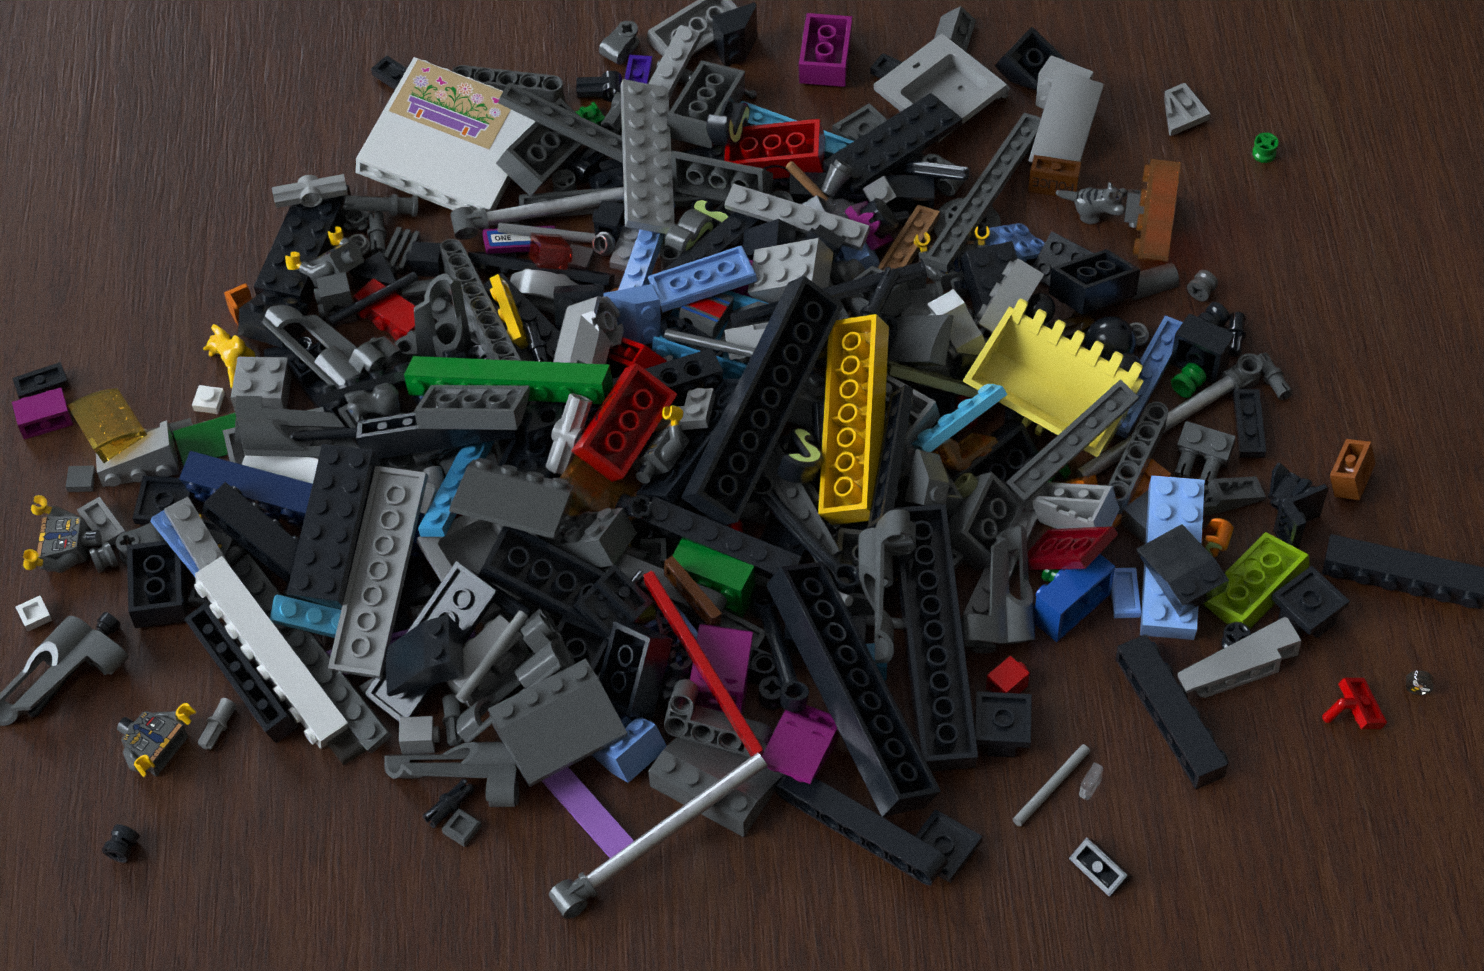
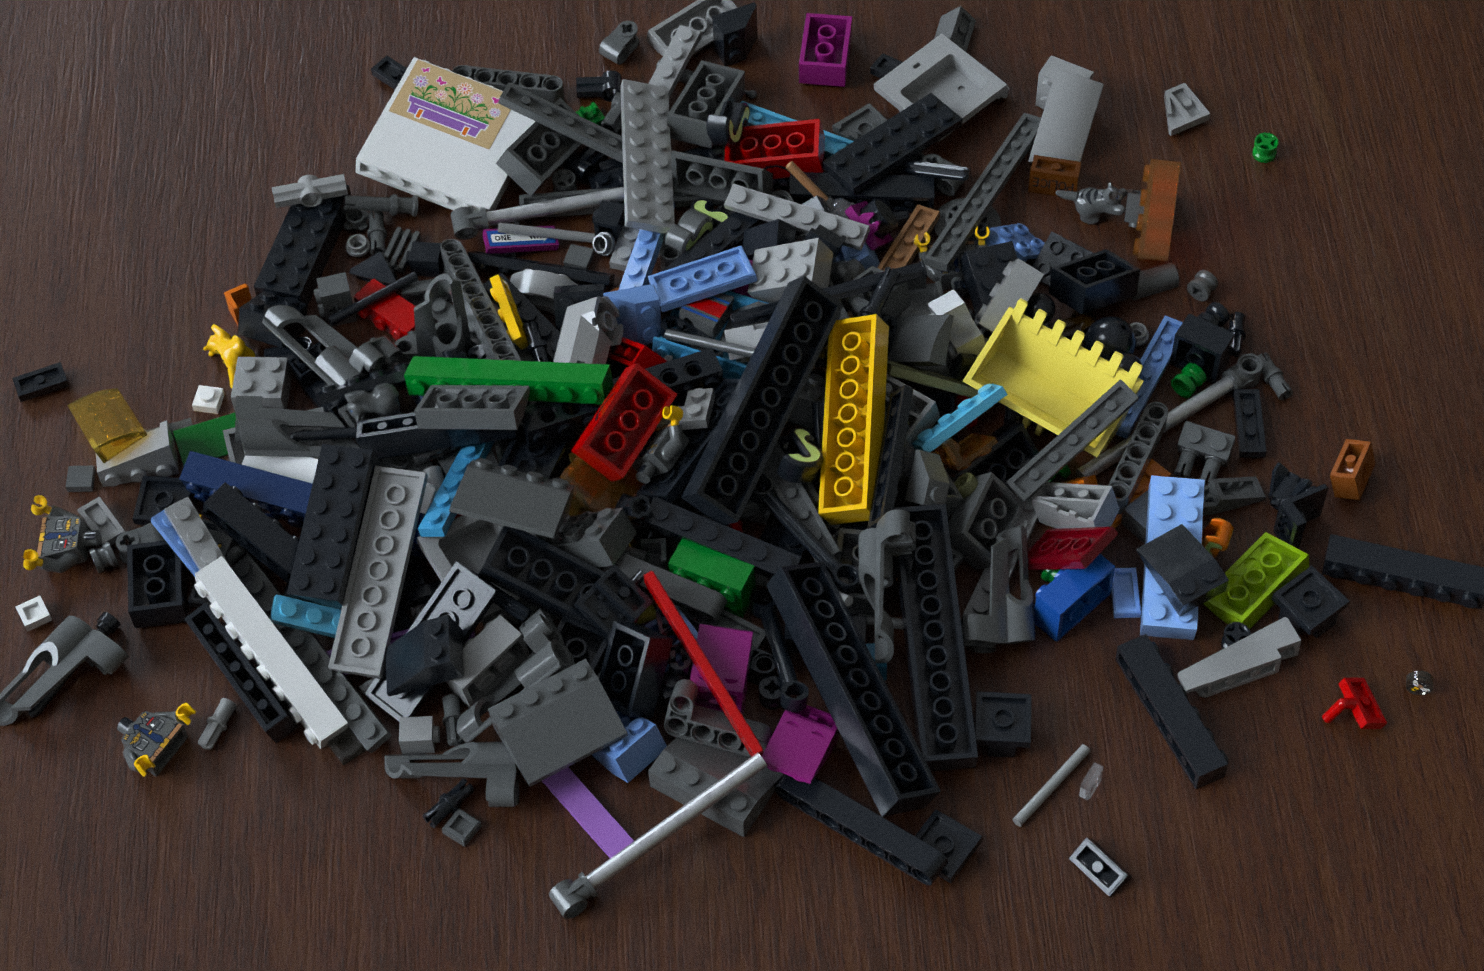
(42, 413): magenta brick -> none
(120, 843): black wheel -> none
(333, 262): dark grey torso -> none
(491, 656): light grey bar -> none
(550, 251): clear red brick -> none
(567, 432): light grey piece -> none
(639, 68): dark purple plate -> none
(691, 592): reddish brown tile -> none
(836, 177): dark grey cone -> none
(879, 189): light grey plate -> none
(1008, 677): red brick -> none
(1026, 59): black slope -> none

